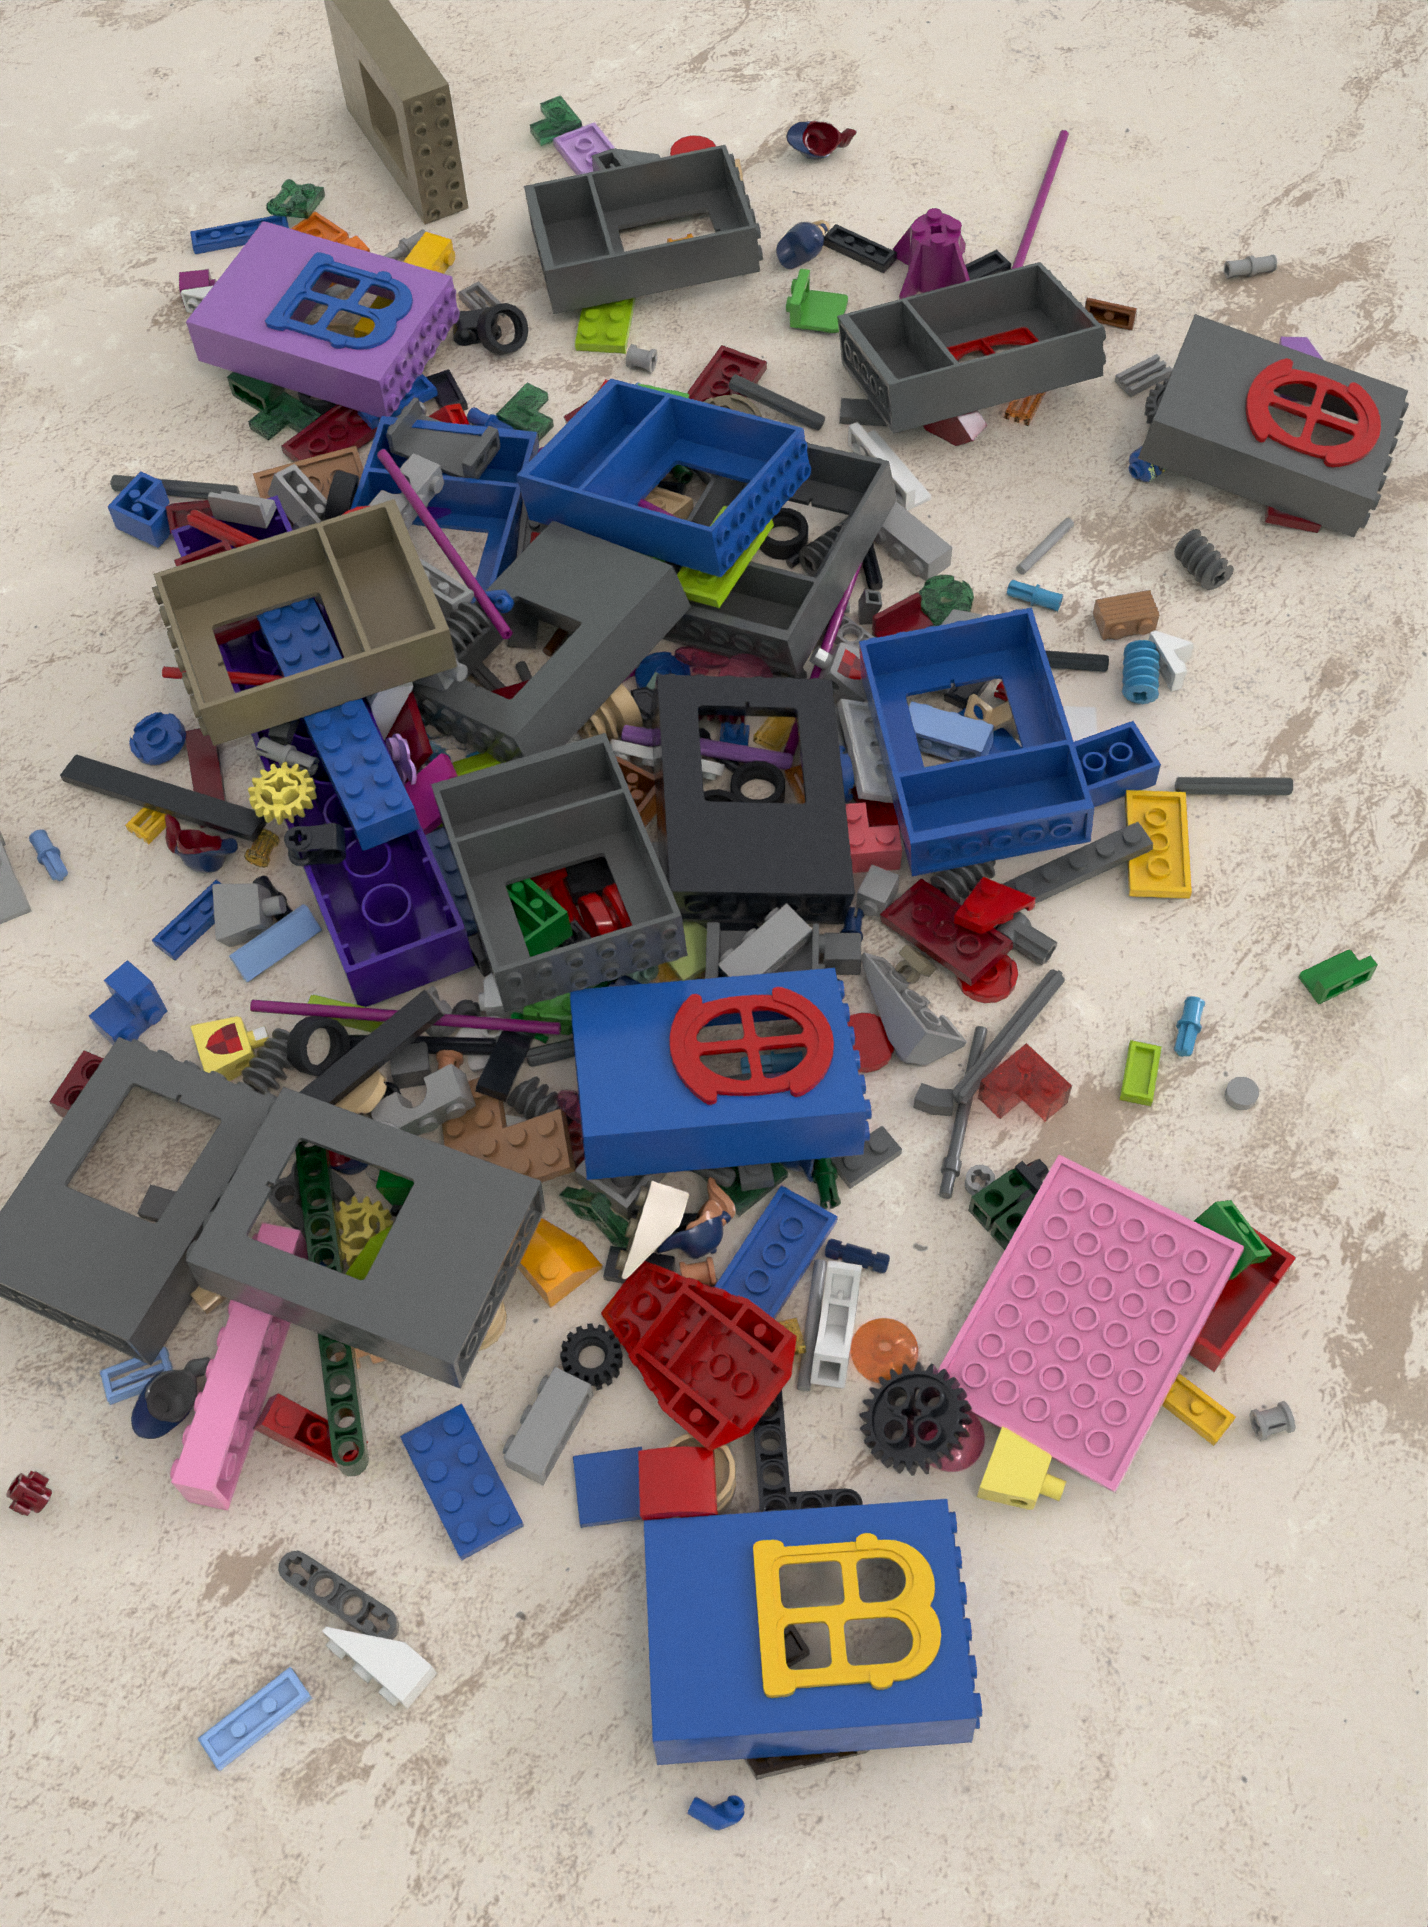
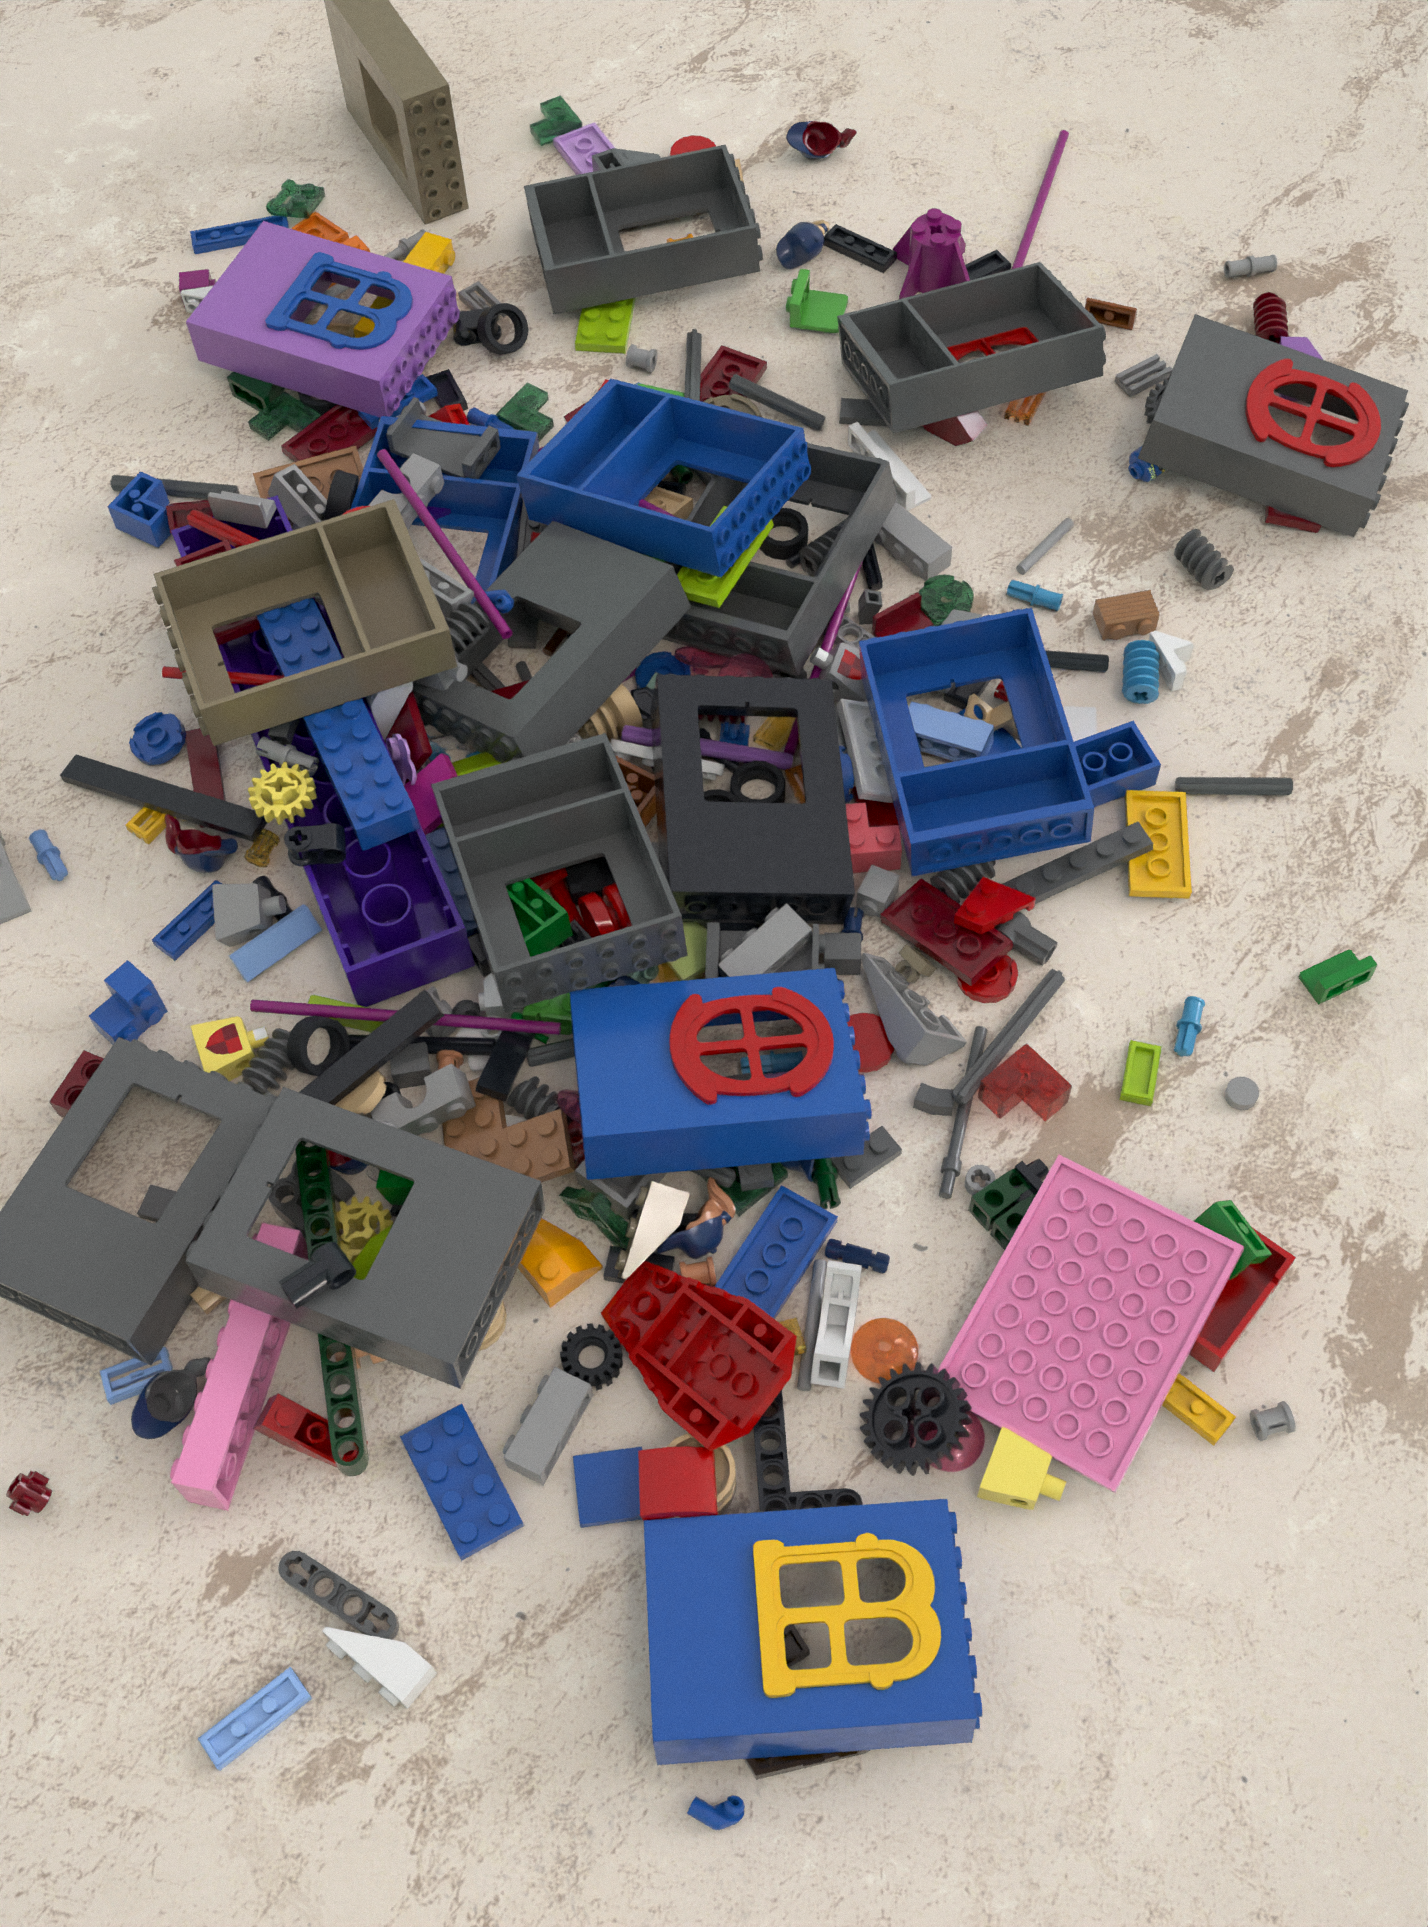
(326, 1270): none -> black piece
(693, 365): none -> dark grey axle
(1270, 317): none -> dark red piece

